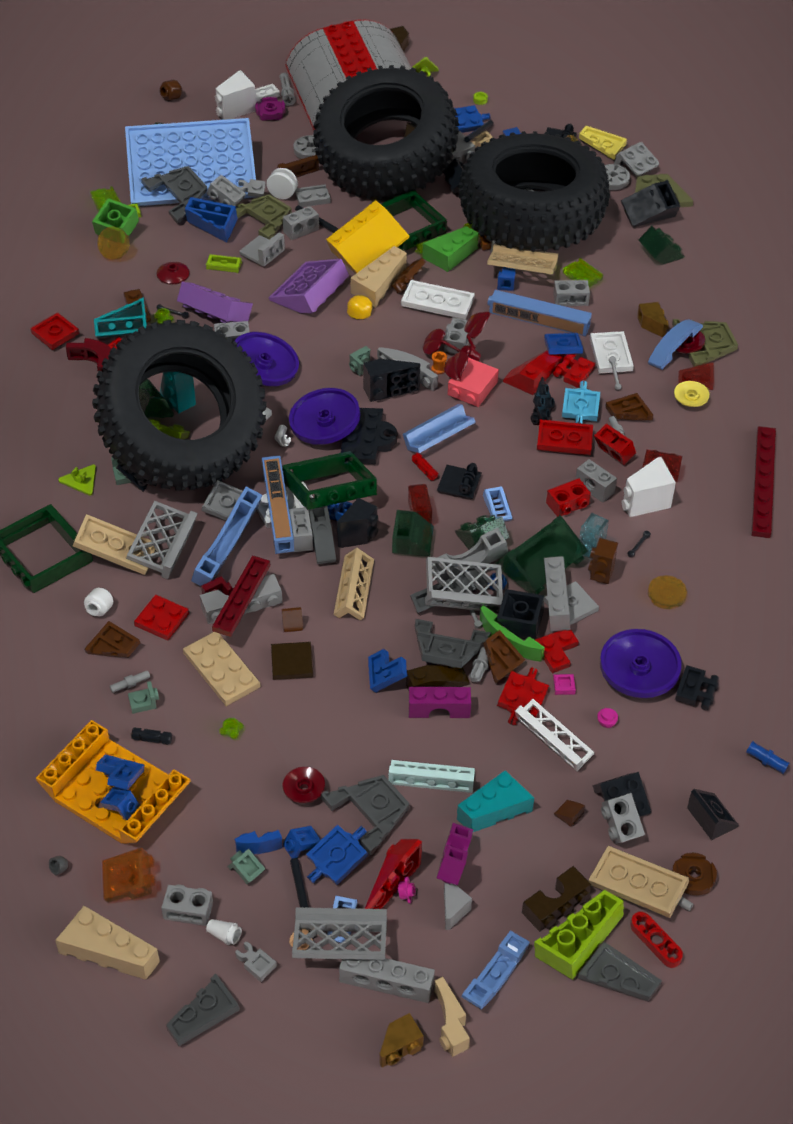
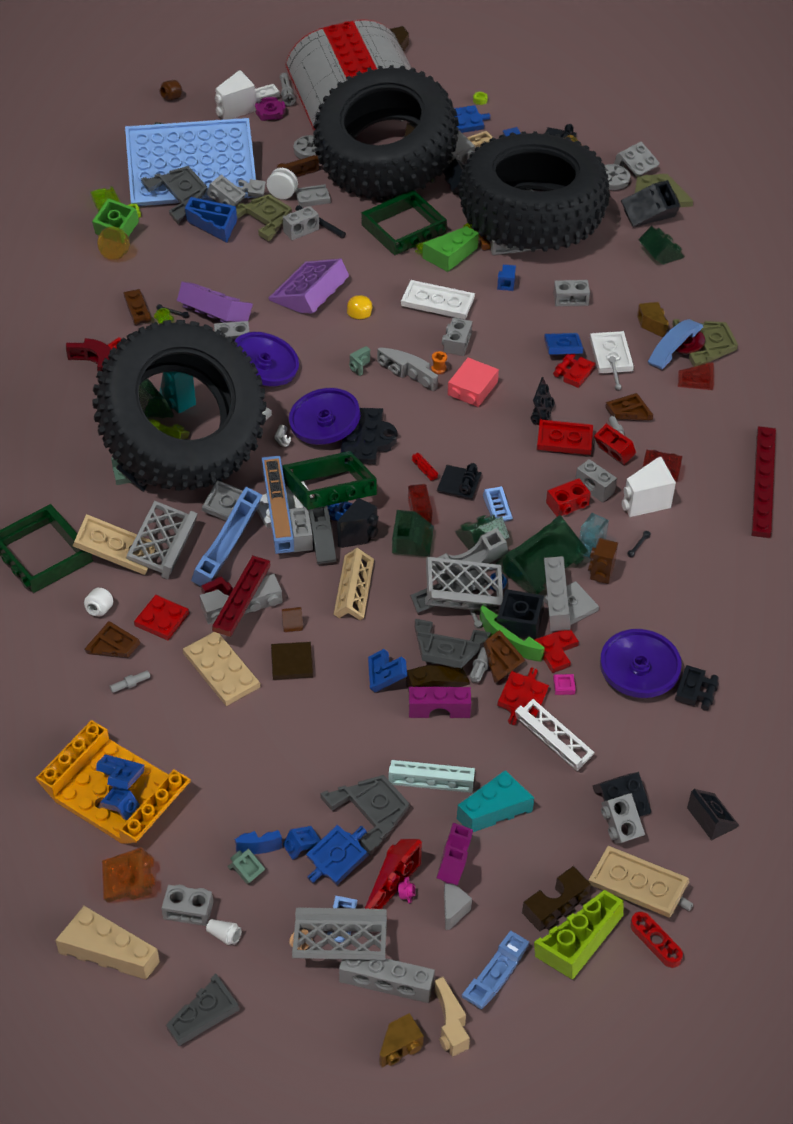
(54, 331): red plate -> none
(58, 865): dark grey hinge -> none
(80, 480): lime piece -> none
(121, 321): teal wedge -> none
(143, 699): sand green bracket -> none
(151, 735): black axle -> none
(173, 273): dark red dish -> none
(223, 263): lime tile -> none
(231, 723): clear neon green plate -> none
(257, 963): light grey plate -> none
(264, 250): light grey bracket -> none
(299, 884): black bar -> none
(303, 778): dark red dish -> none
(366, 237): yellow slope -> none
(379, 275): tan wedge -> none
(390, 378): black slope -> none
(407, 275): reddish brown hinge -> none
(426, 66): lime piece -> none
(437, 429): medium blue fence -> none
(455, 365): dark red plant -> none
(474, 134): black bar -> none
(524, 260): tan fence -> none
(528, 375): red wedge -> none
(540, 312): medium blue brick -> none
(570, 812): reddish brown slope -> none
(581, 404): medium azure plate -> none
(583, 271): clear neon green plate -> none
(603, 141): light yellow wing -> none
(607, 717): dark pink plate -> none
(619, 973): dark grey wing -> none
(667, 592): clear yellow tile -> none
(691, 393): light yellow dish -> none
(698, 863): reddish brown plate -> none
(767, 757): blue pin -> none

